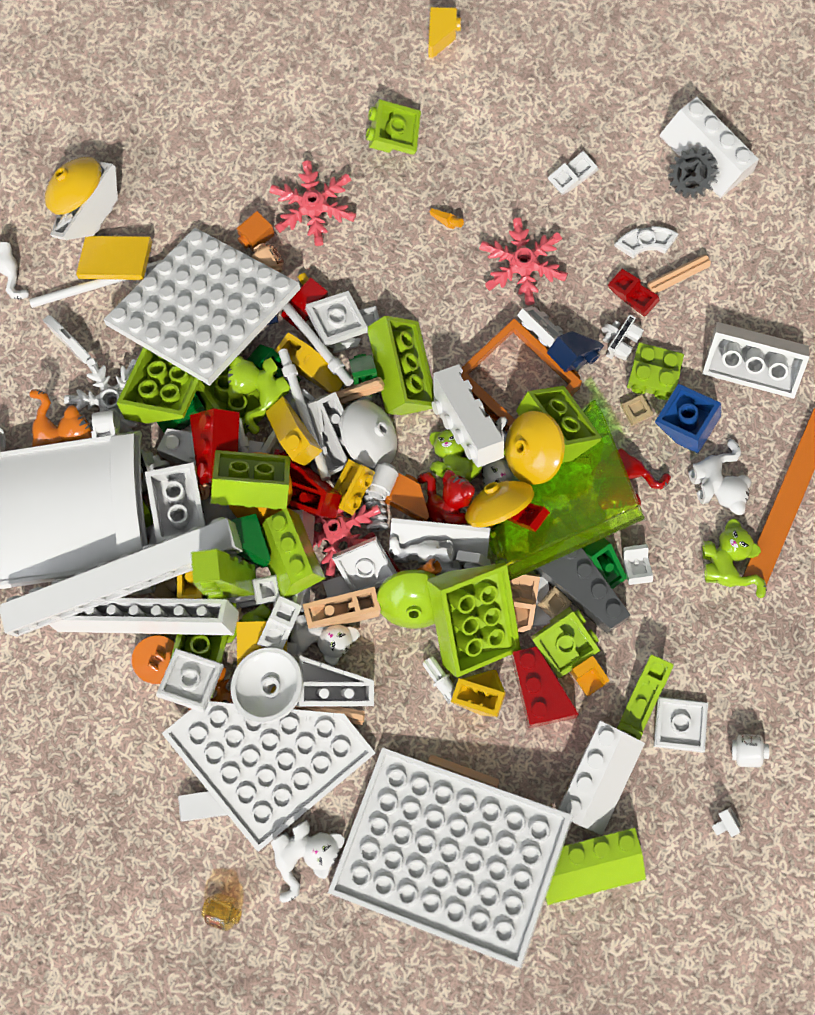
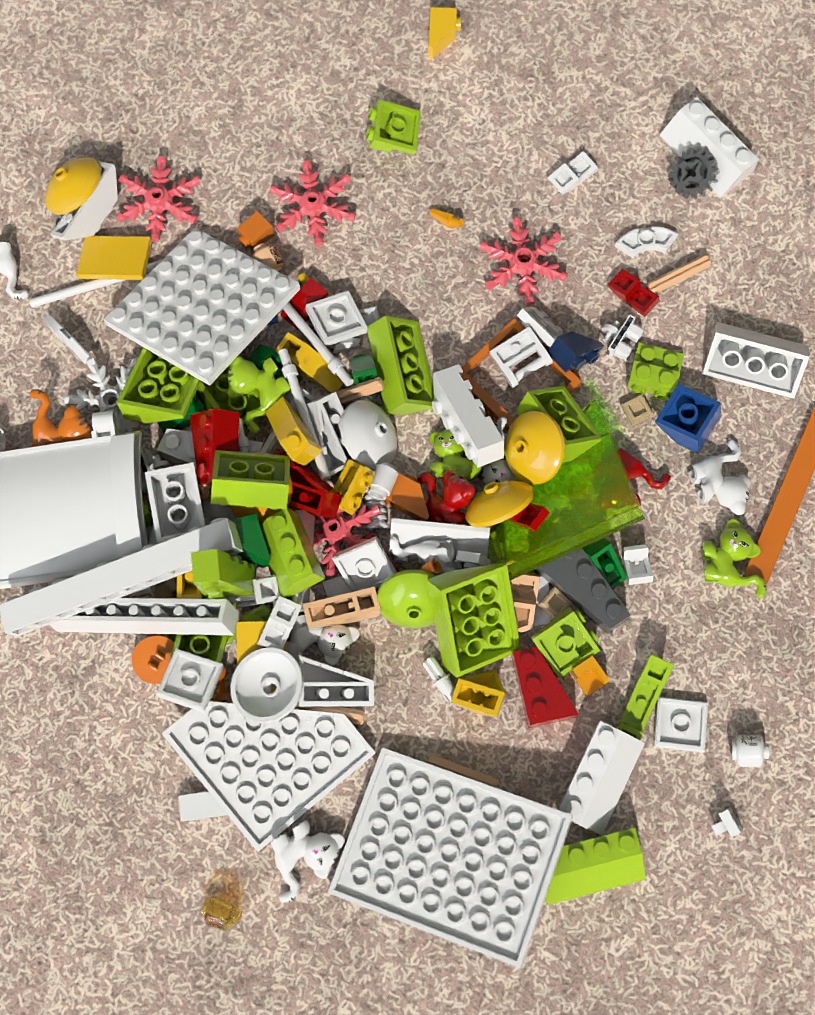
(158, 199): none -> coral piece
(515, 351): none -> white plate

